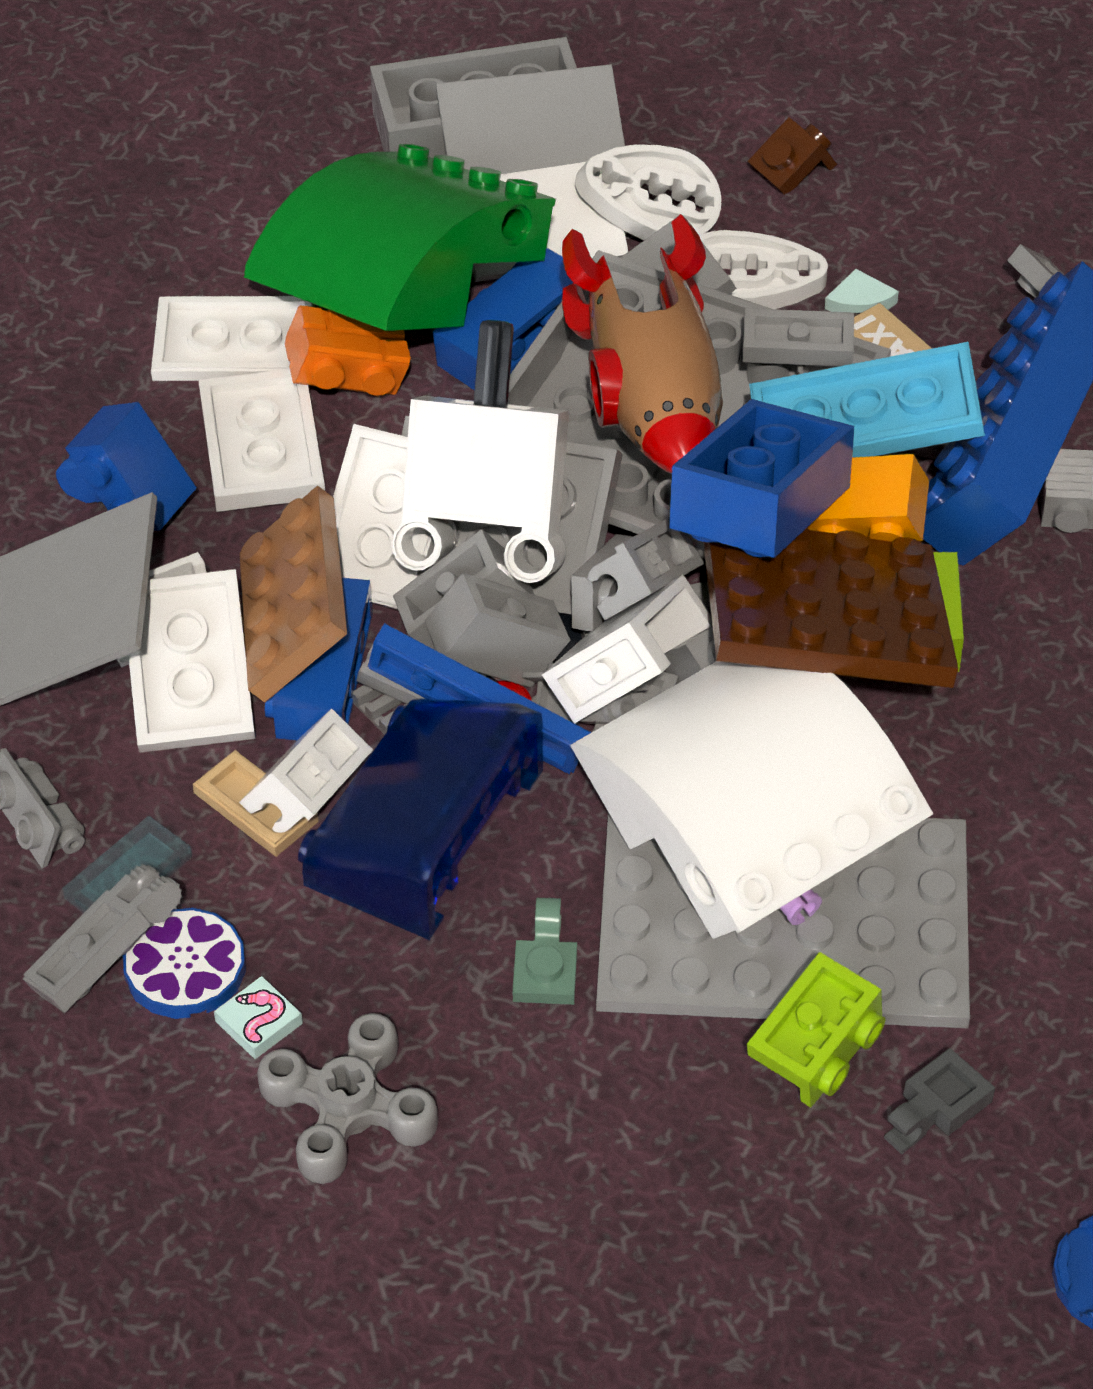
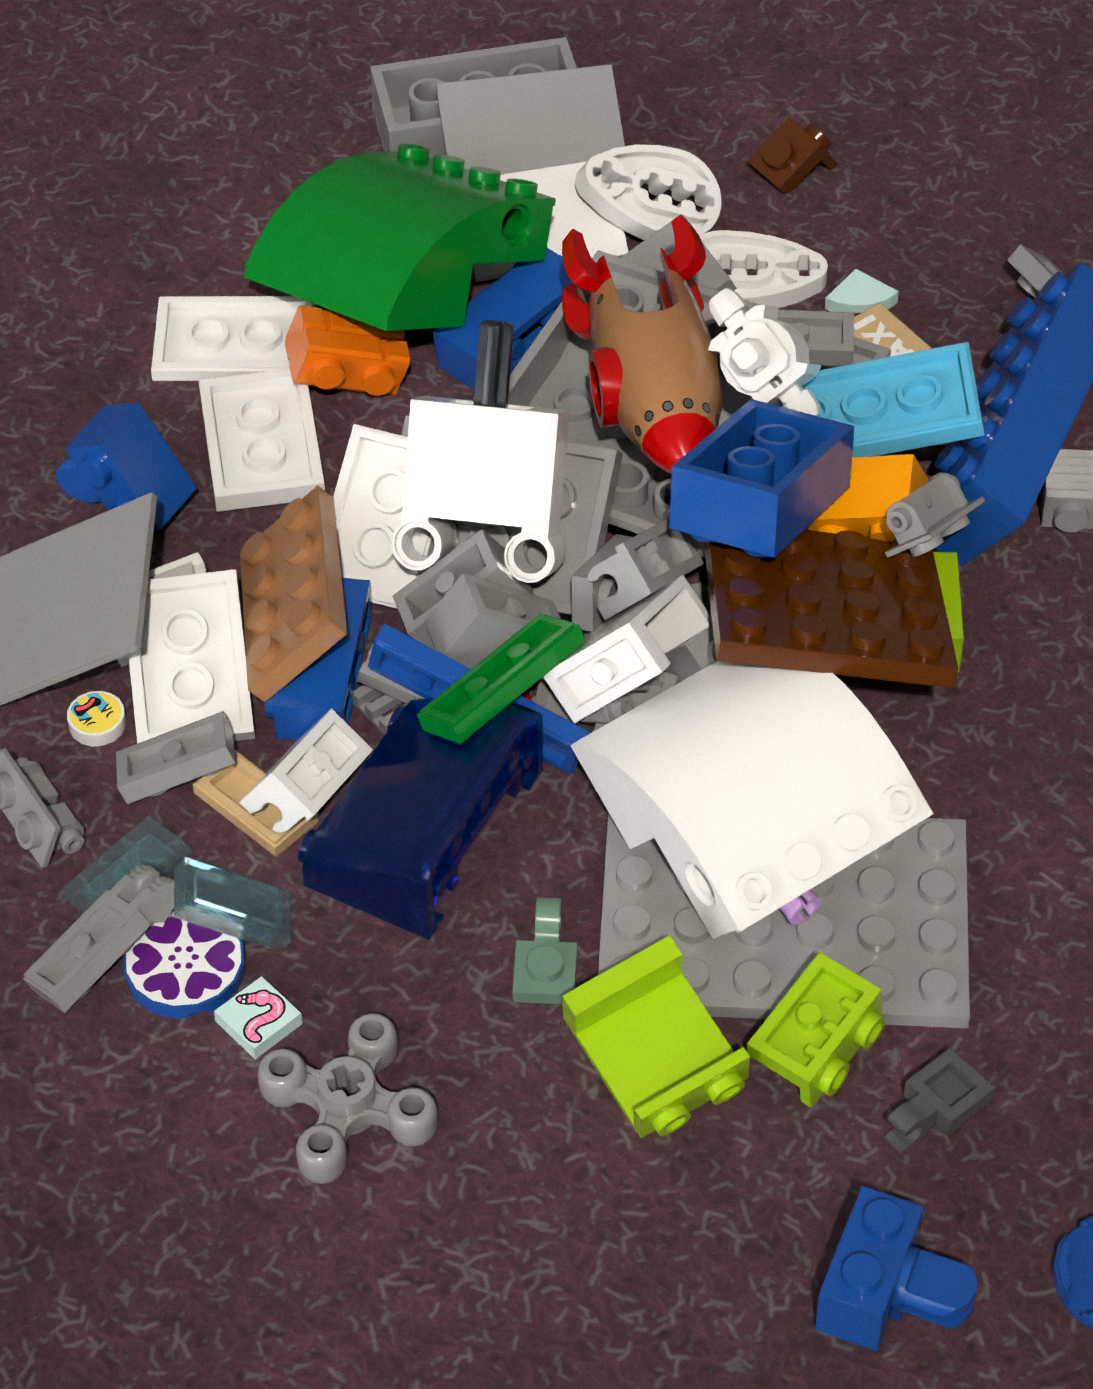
(96, 718): none -> tile
(175, 758): none -> light grey plate
(232, 904): none -> clear light blue tile
(500, 678): none -> green tile
(654, 1040): none -> lime panel
(763, 354): none -> white piece
(884, 1274): none -> blue brick
(929, 514): none -> light grey hinge

